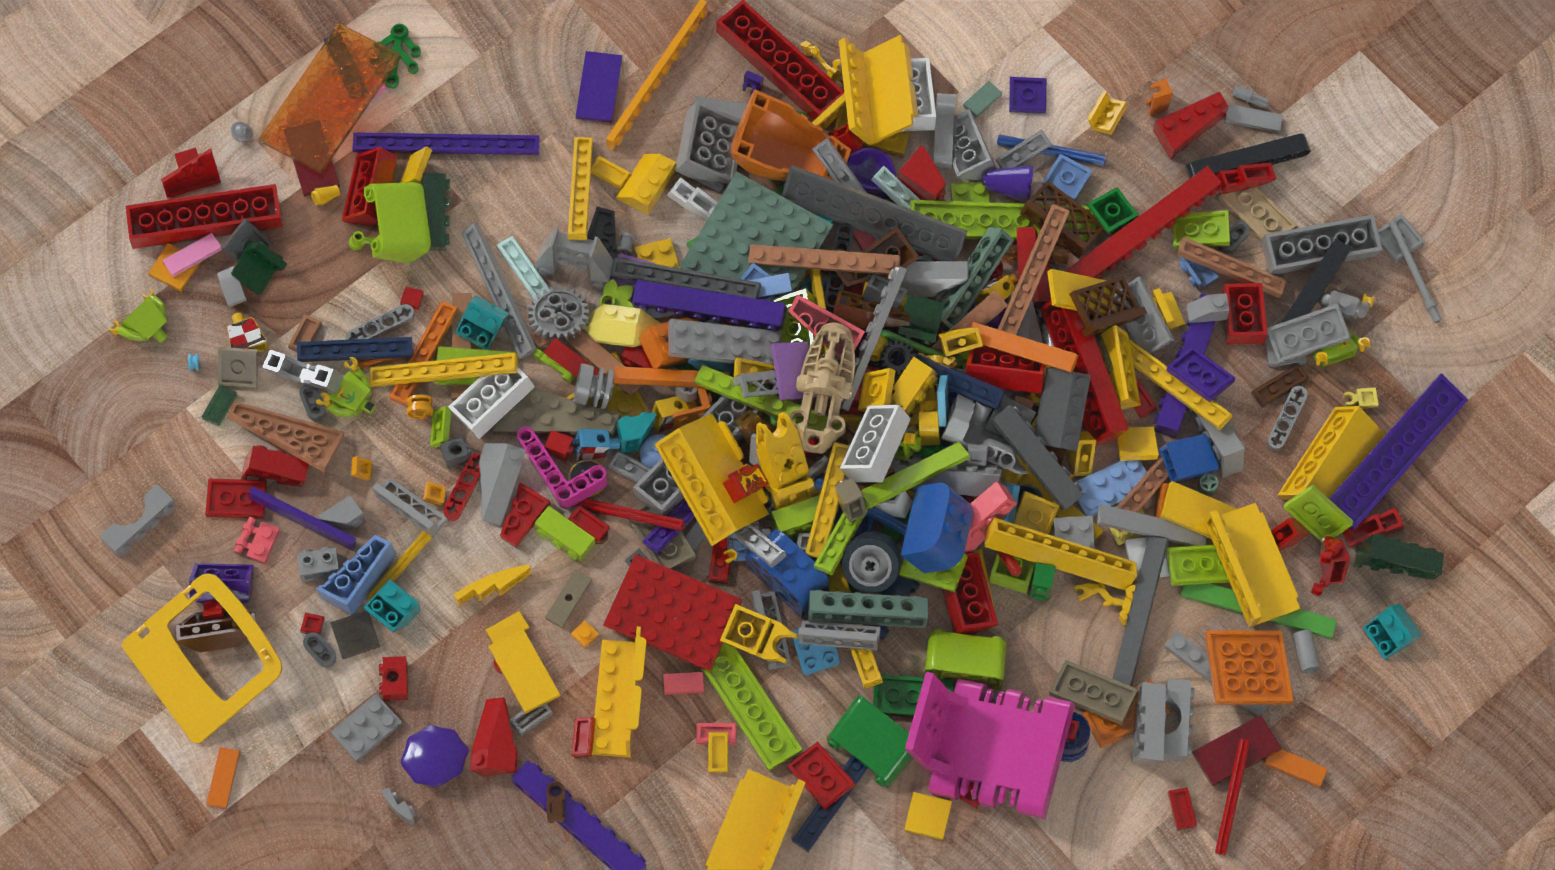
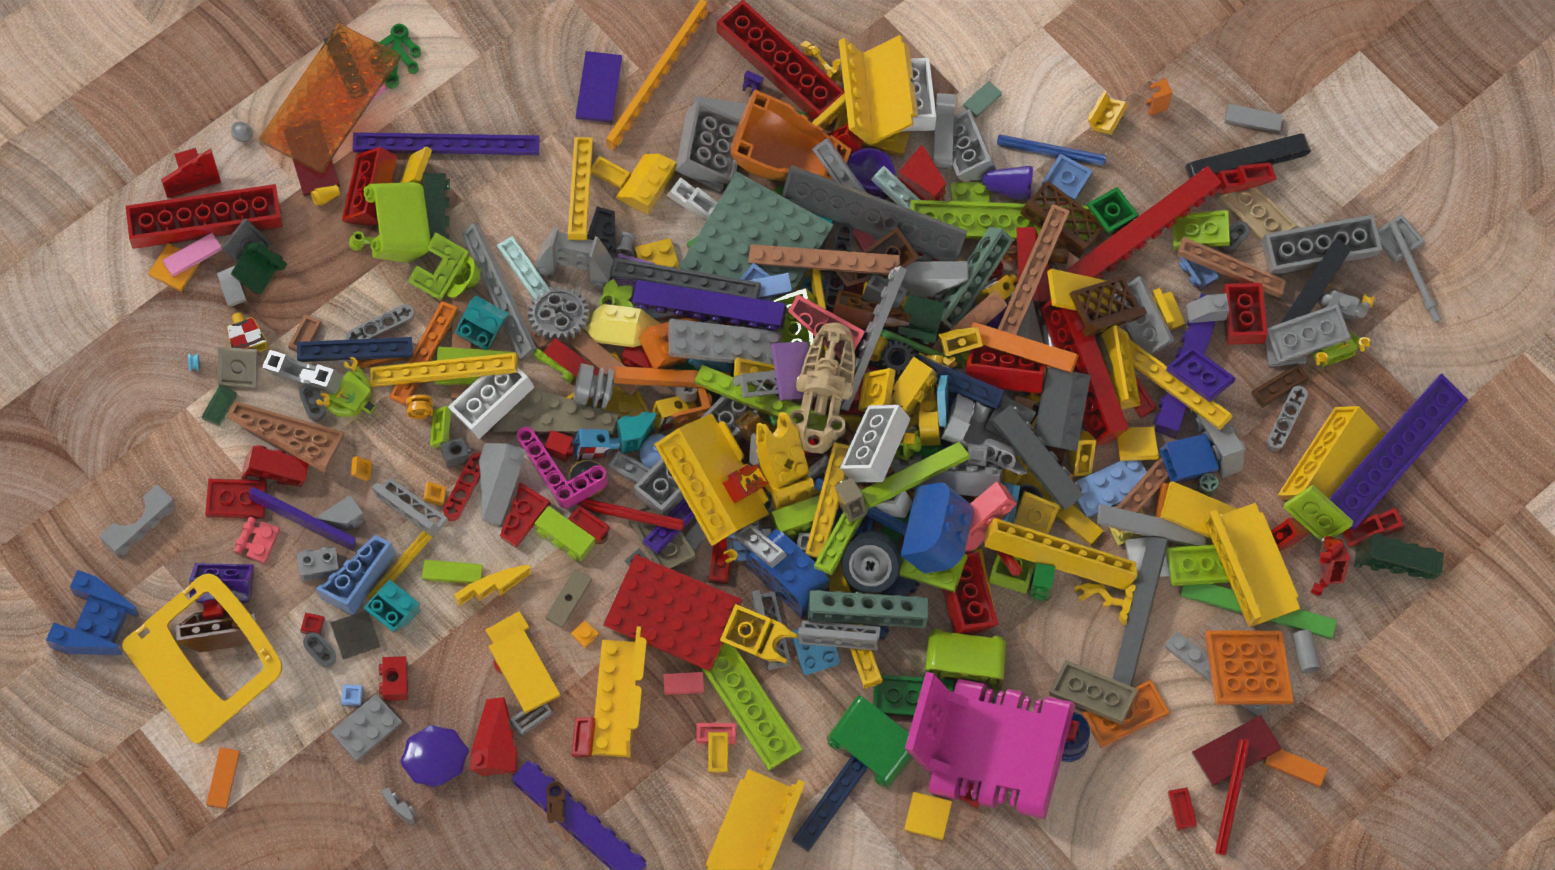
(98, 622): none -> blue wedge
(144, 321): lime torso -> none
(352, 695): none -> light blue tile
(412, 297): red tile -> none
(451, 571): none -> lime tile
(452, 259): none -> lime plate
(465, 278): none -> lime piece
(822, 775): red tile -> none
(1024, 151): light grey tile -> none
(1027, 95): dark purple tile -> none
(1075, 530): light grey brick -> none
(1150, 724): light grey wedge -> none
(1176, 743): light grey arch -> none
(1189, 123): red wedge -> none
(1249, 96): light grey axle -> none
(1364, 397): light yellow plate -> none
(1392, 631): teal slope -> none

